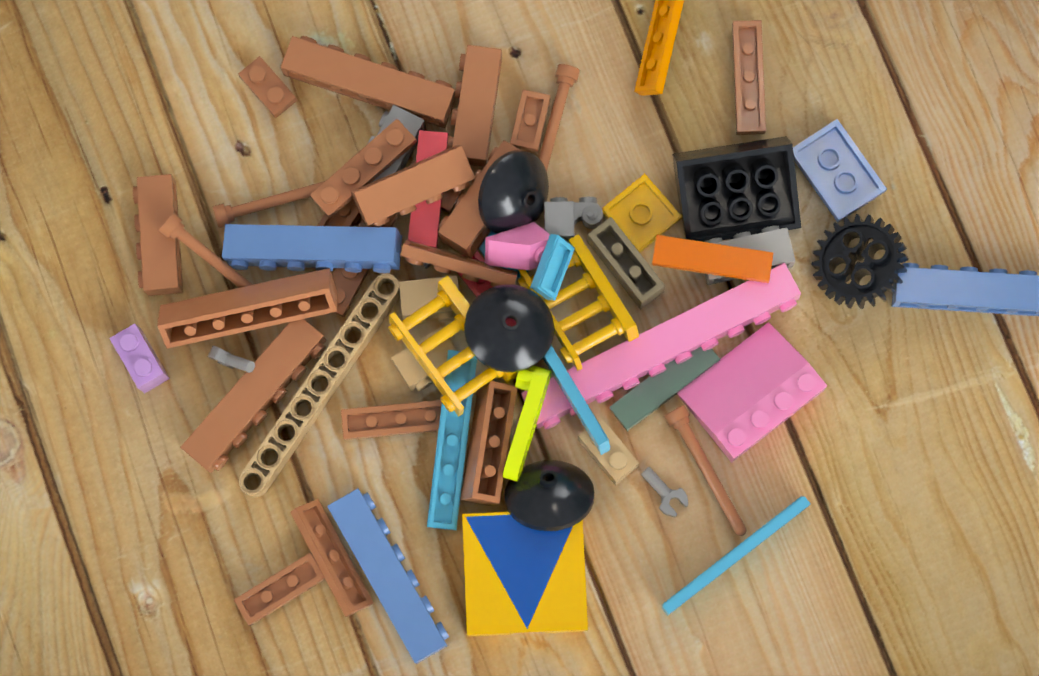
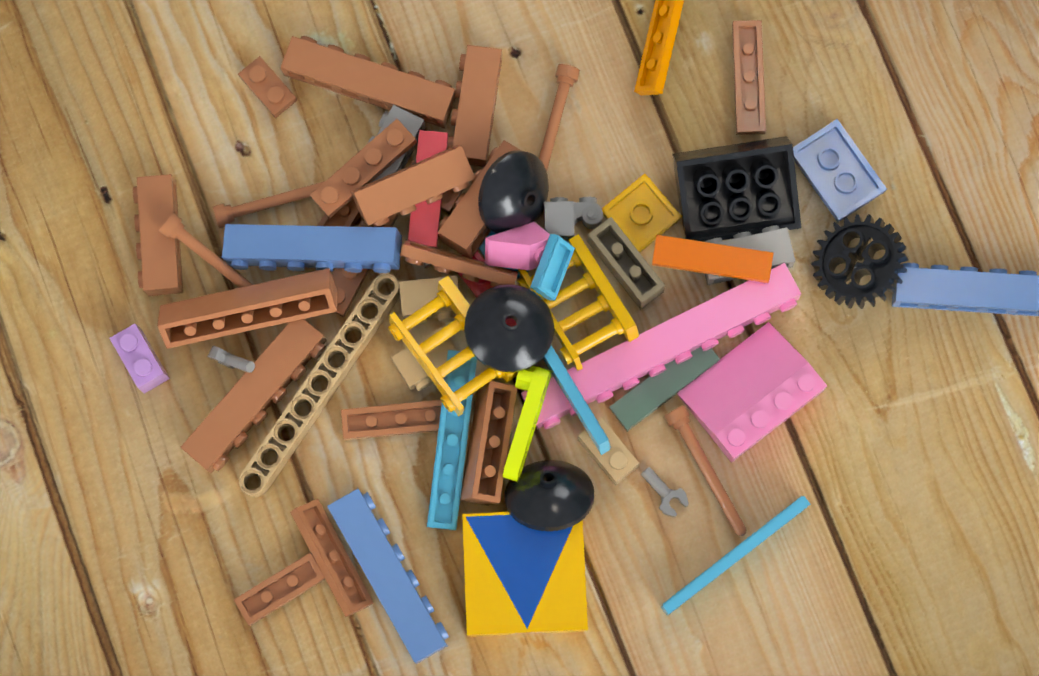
(530, 120): nougat plate -> none

